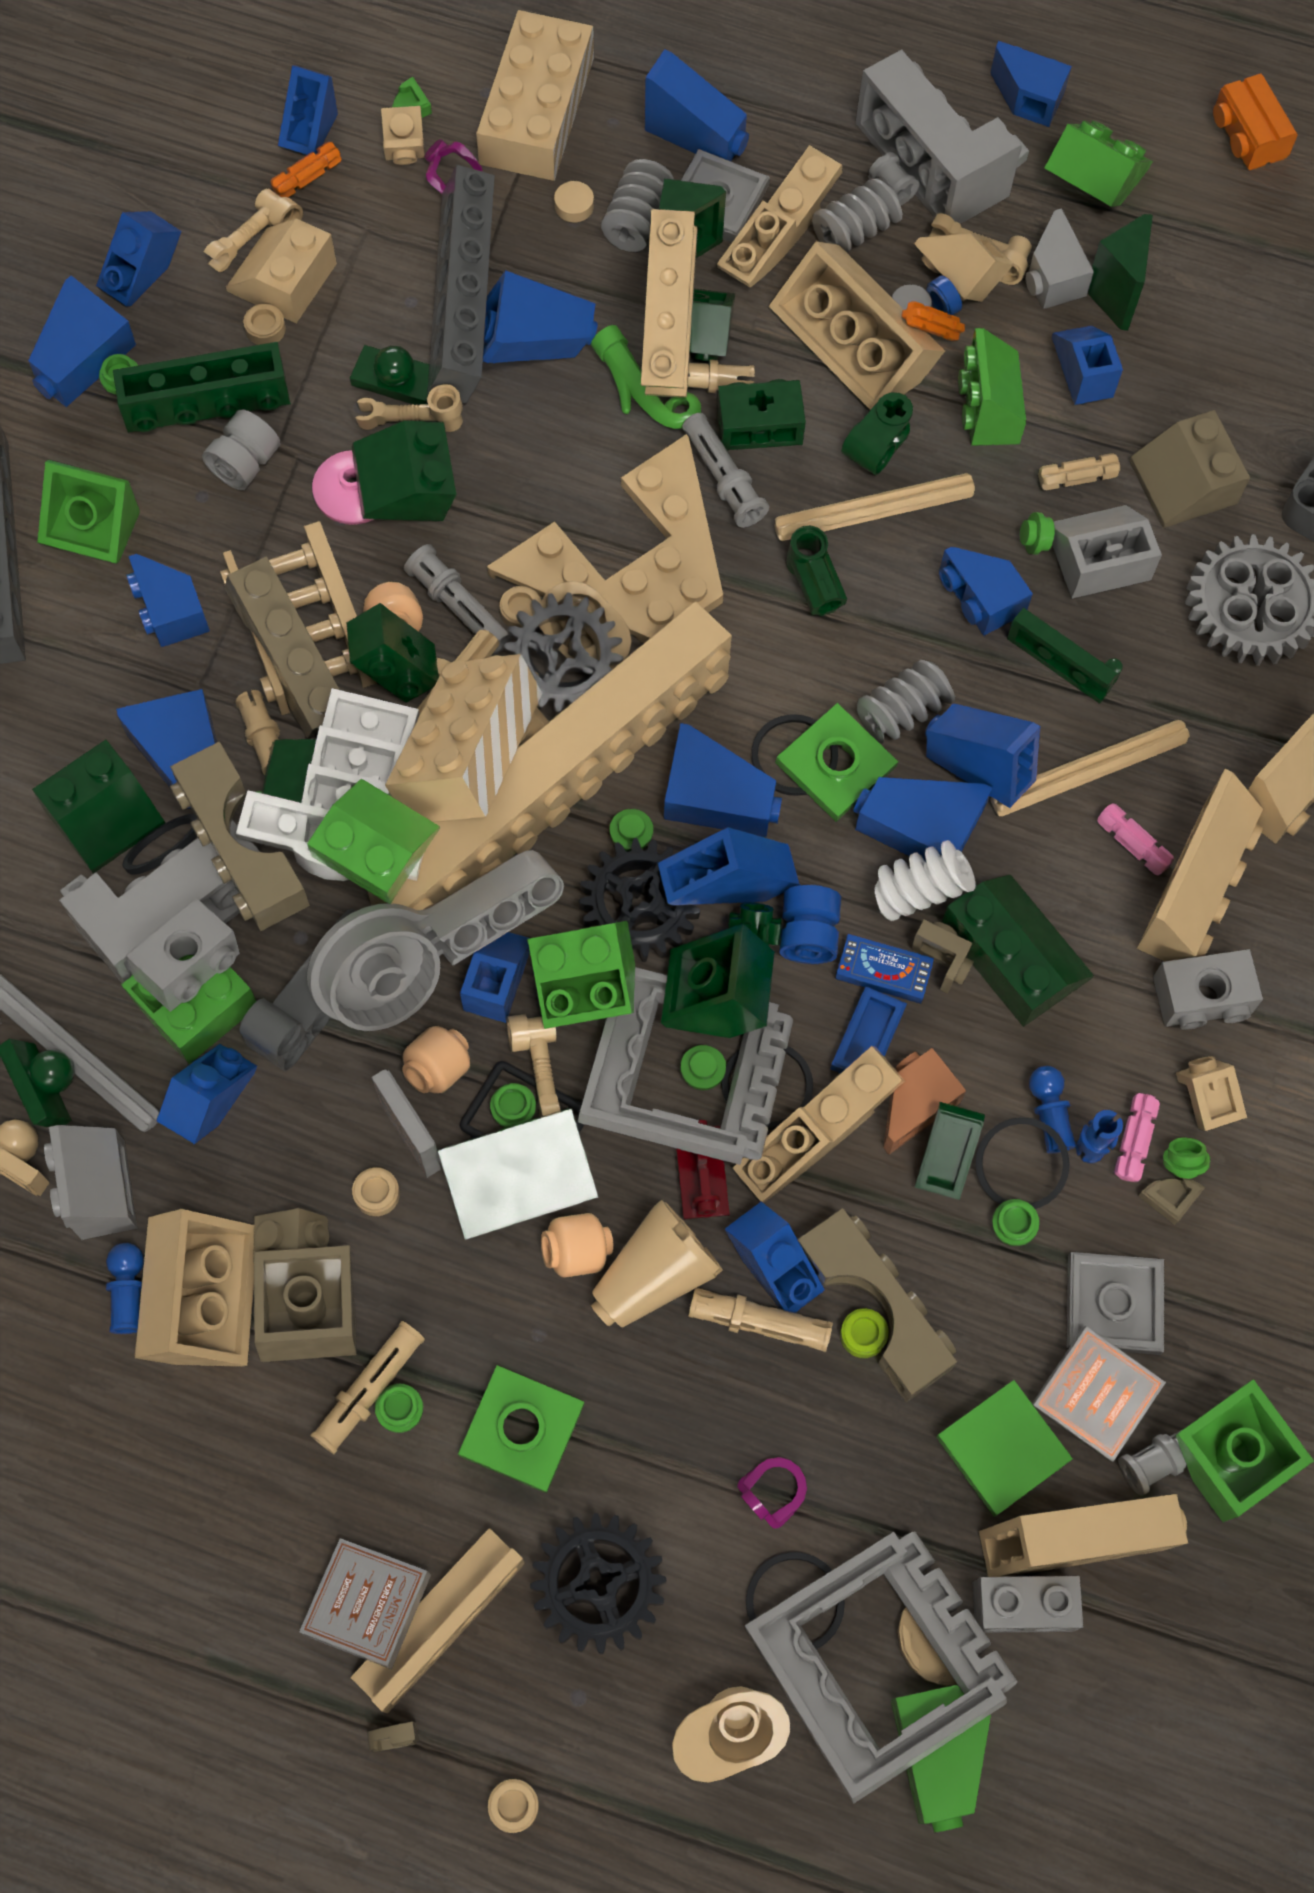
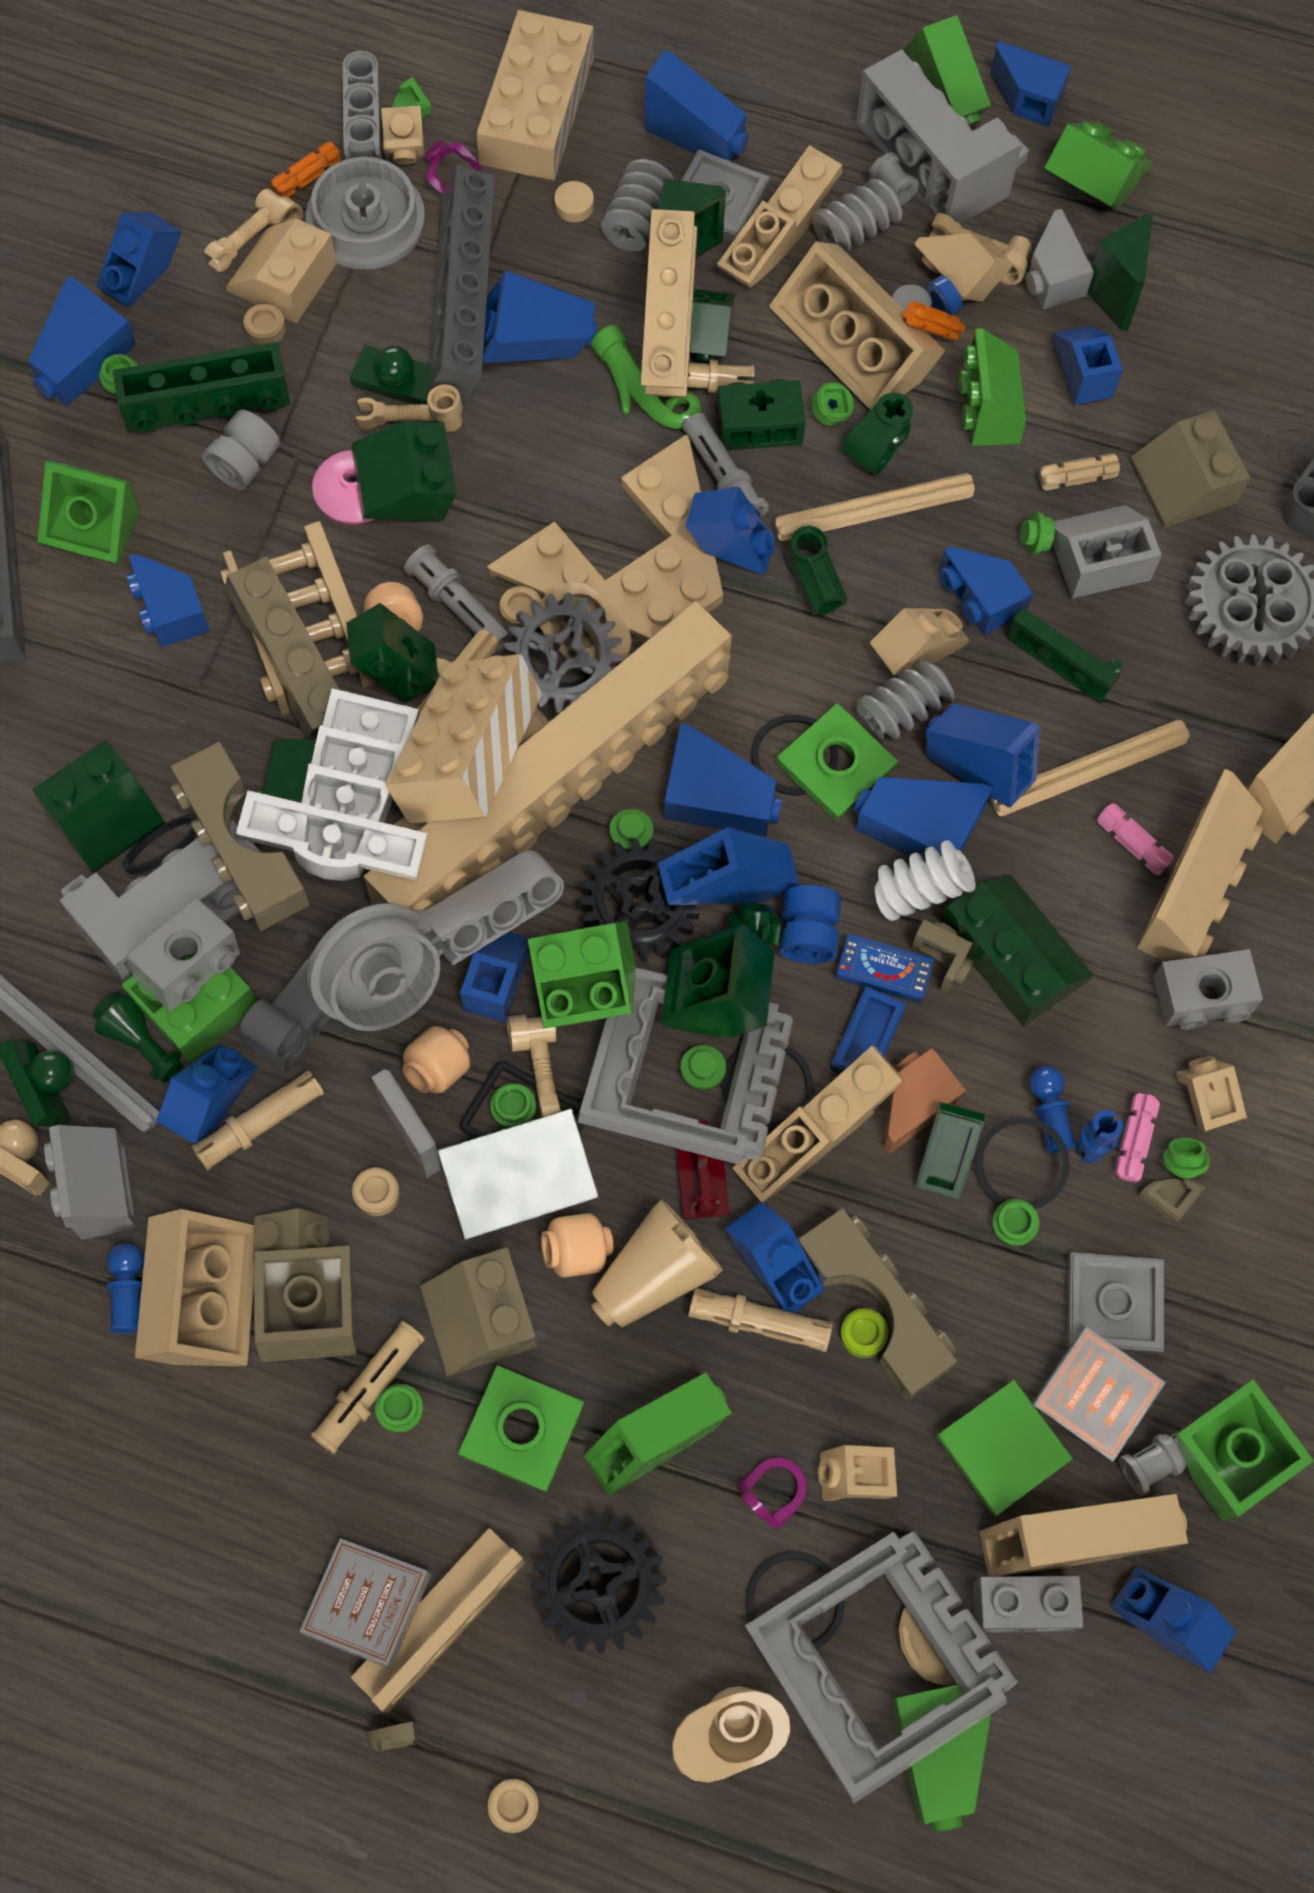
(124, 1022): none -> dark green piece
(169, 729): blue slope -> none
(260, 728): tan pin -> none
(267, 1113): none -> tan pin
(307, 111): blue slope -> none
(366, 180): none -> light grey beam
(372, 839): bright green slope -> none
(478, 1312): none -> dark tan slope
(657, 1433): none -> bright green slope
(730, 529): none -> blue slope
(832, 404): none -> bright green tile
(857, 1473): none -> tan bracket
(918, 636): none -> tan slope
(950, 67): none -> bright green slope
(1174, 1618): none -> blue slope
(1254, 122): orange brick -> none

